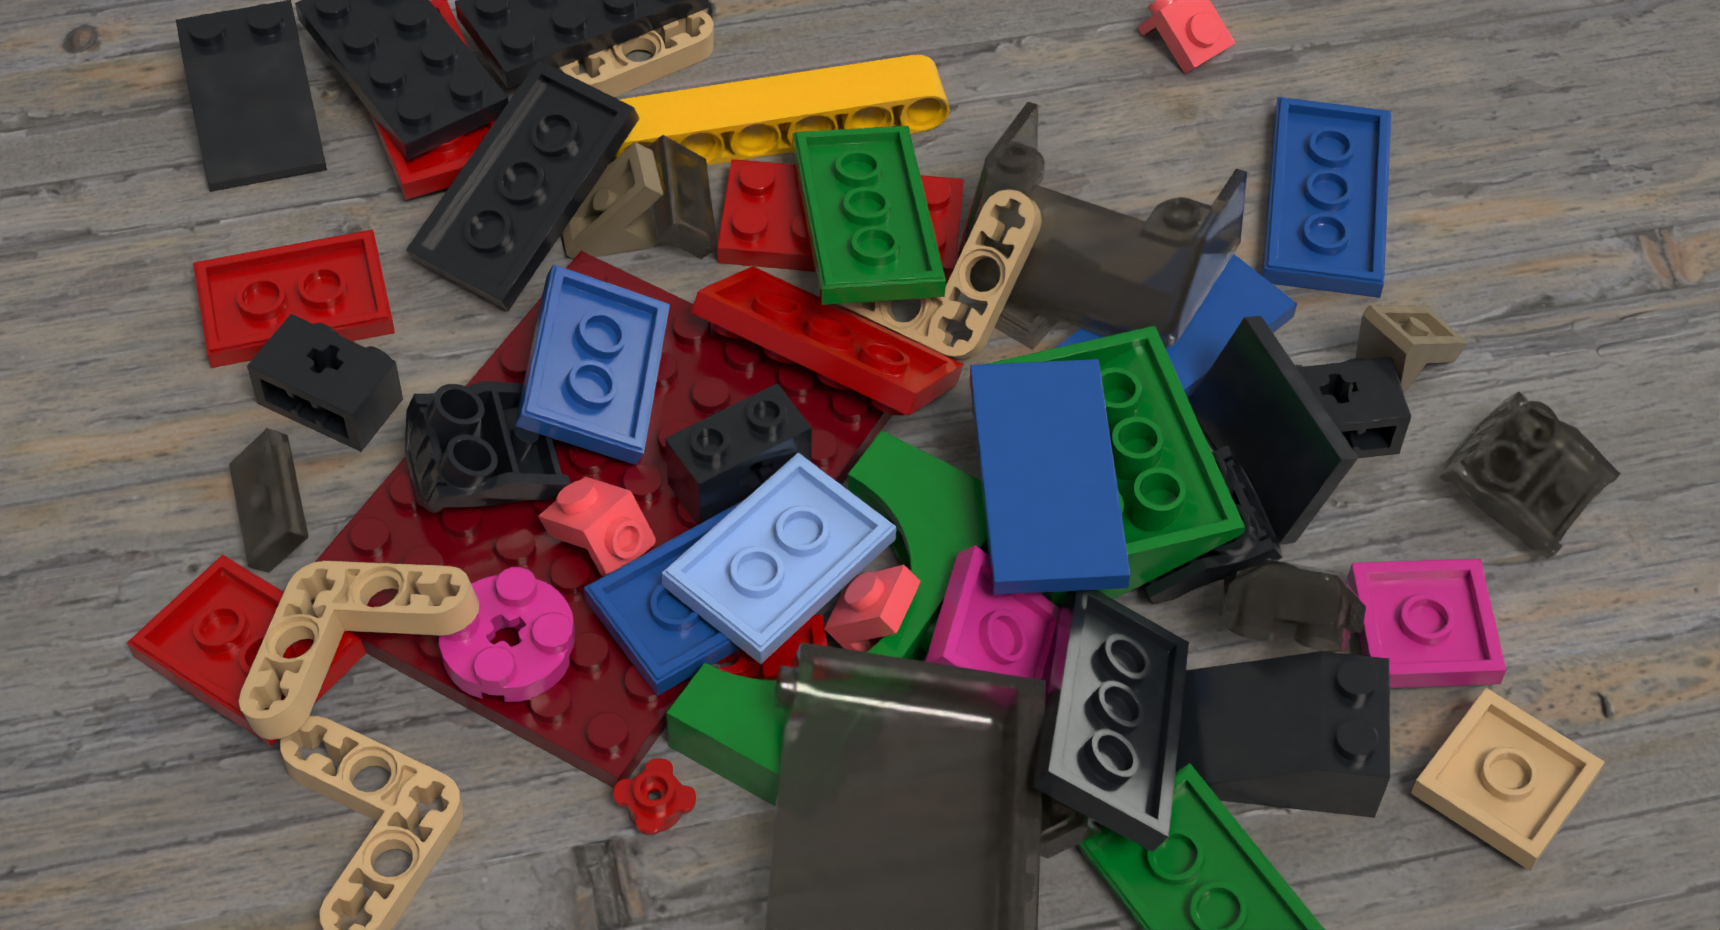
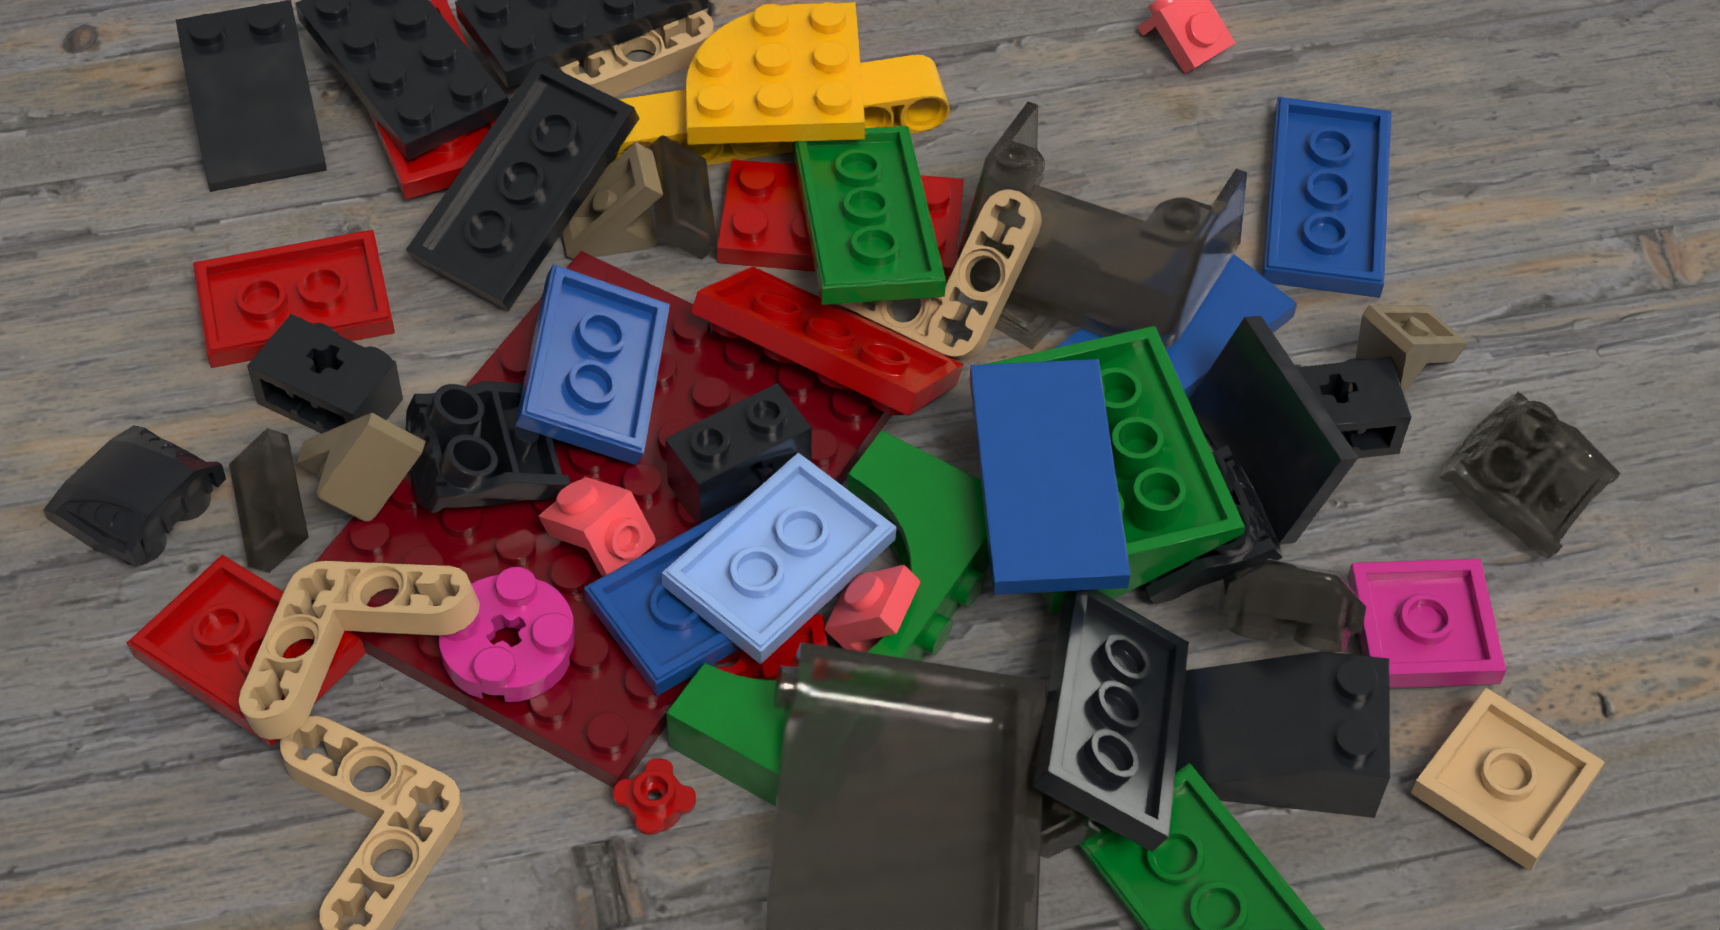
(134, 495): none -> black slope
(360, 463): none -> dark tan slope
(778, 77): none -> yellow plate
(993, 631): dark pink plate -> none

